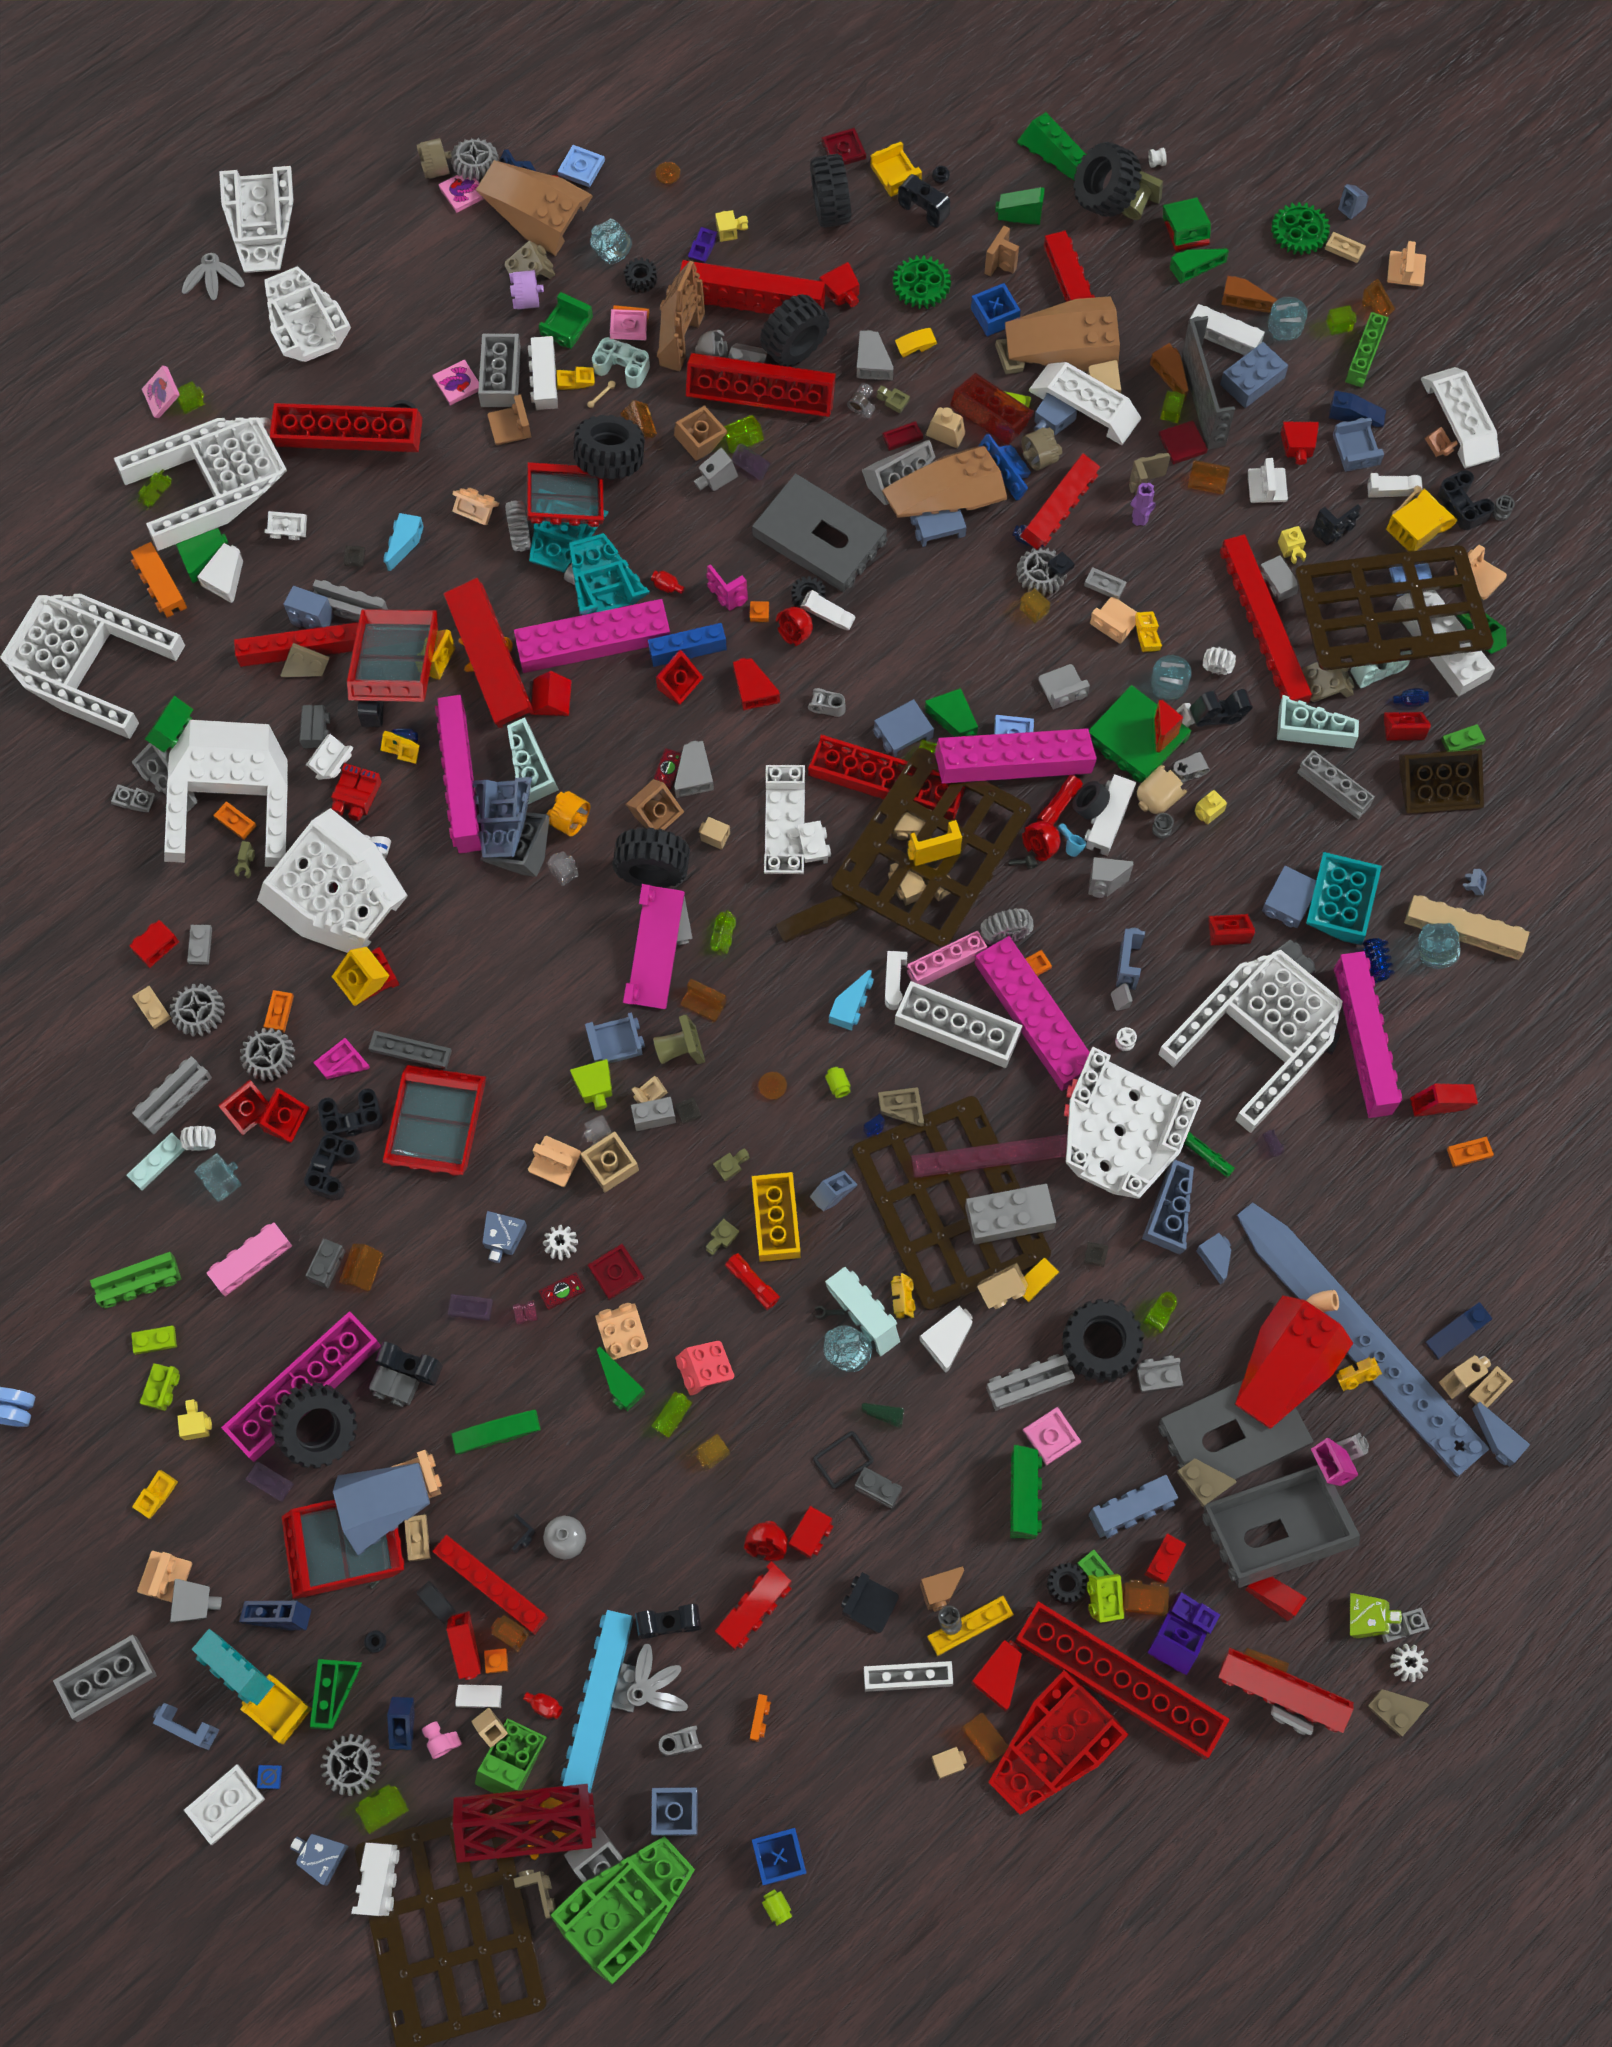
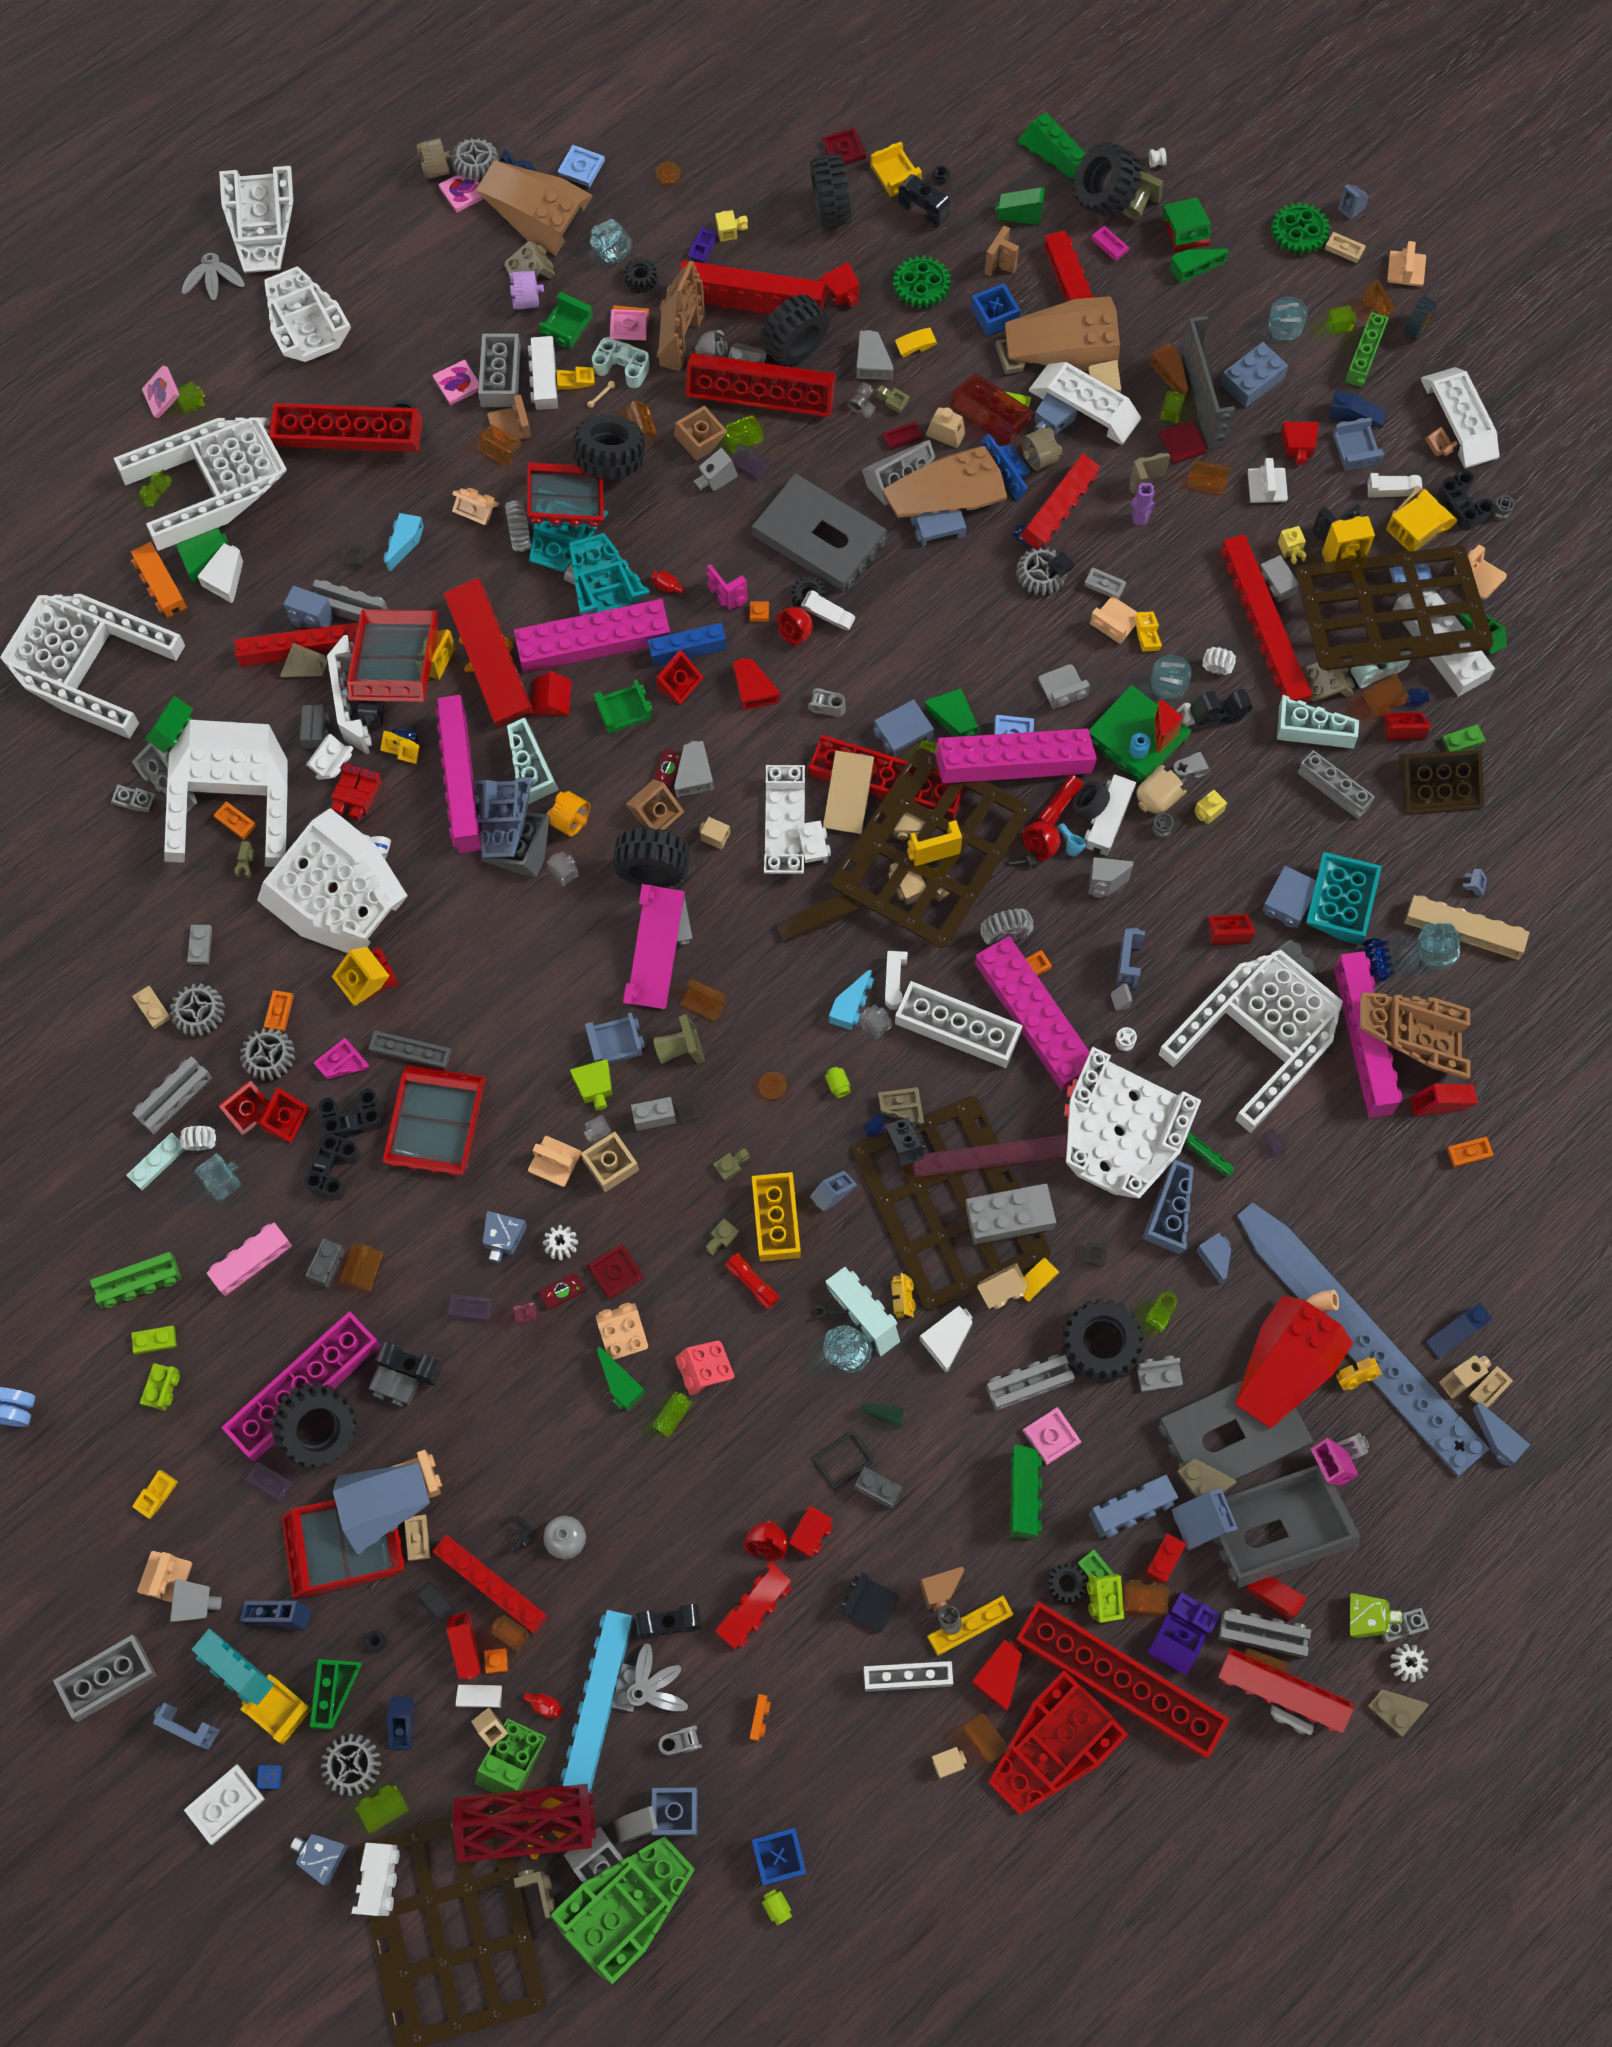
(154, 943): red brick -> none
(194, 1423): light yellow brick -> none
(286, 524): white bracket -> none
(339, 662): none -> white slope
(439, 1743): bright pink piece -> none
(496, 1431): green slope -> none
(498, 444): none -> clear orange panel
(623, 707): none -> green panel
(635, 1824): none -> light grey slope
(649, 1091): tan bracket -> none
(712, 1451): clear yellow brick -> none
(725, 924): clear neon green hinge -> none
(848, 792): none -> tan tile
(875, 1021): none -> clear brick
(905, 1141): none -> black brick
(946, 959): bright pink brick -> none
(1034, 605): clear yellow brick -> none
(1110, 243): none -> dark pink plate
(1139, 745): none -> dark azure brick
(1204, 1519): none -> sand blue panel
(1229, 331): white brick -> none
(1245, 295): dark orange slope -> none
(1264, 1634): none -> light grey brick
(1348, 539): none -> yellow brick
(1386, 695): none -> clear orange brick
(1419, 1028): none -> medium nougat wedge
(1420, 317): none -> black wheel

